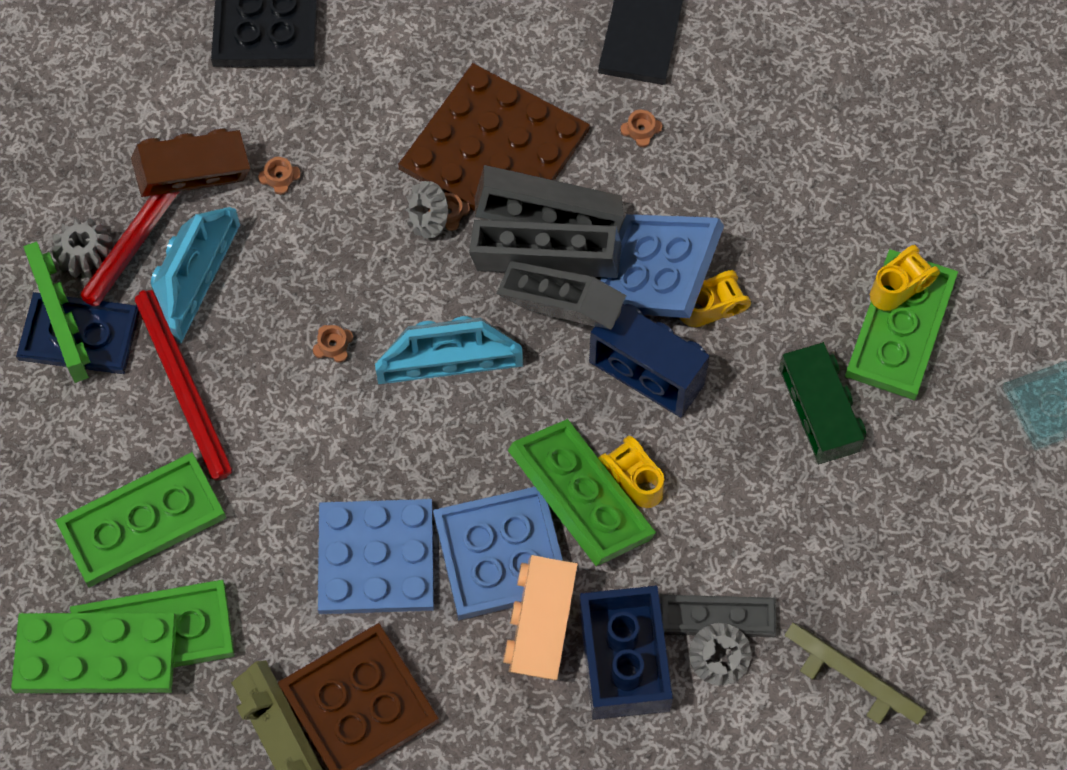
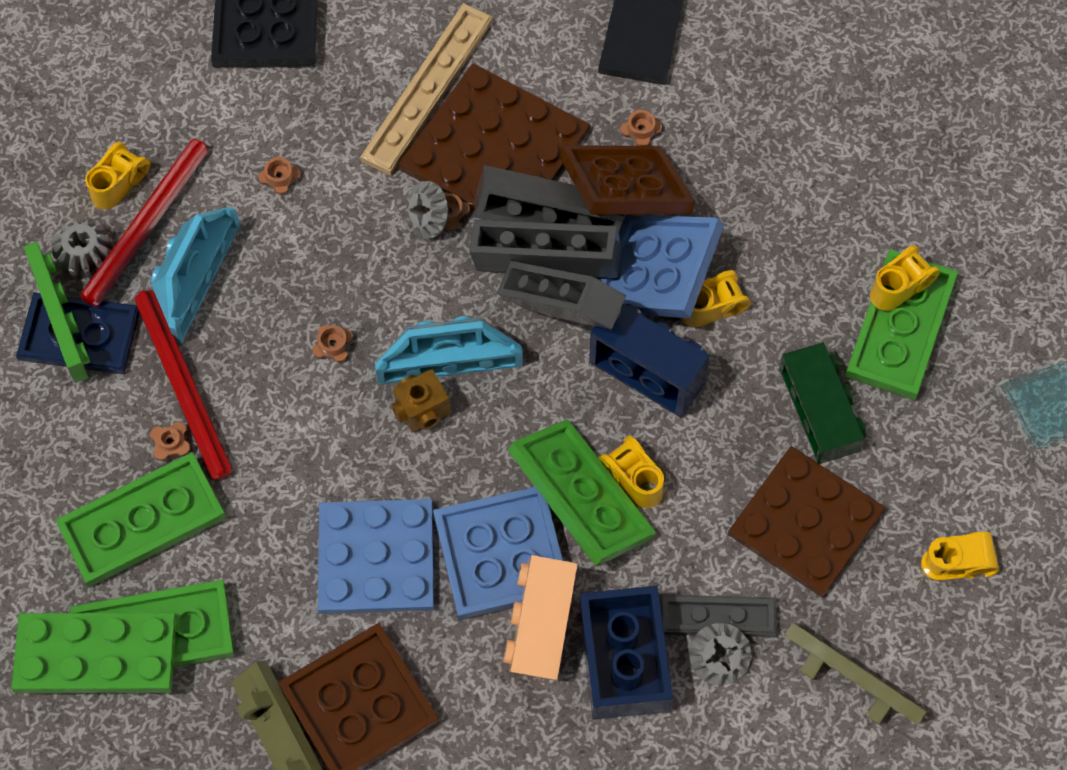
(119, 172): none -> yellow piece
(177, 448): none -> nougat plate
(189, 162): reddish brown brick -> none
(420, 401): none -> pearl gold brick
(426, 89): none -> tan tile
(626, 180): none -> reddish brown plate
(806, 521): none -> reddish brown plate
(965, 554): none -> yellow piece

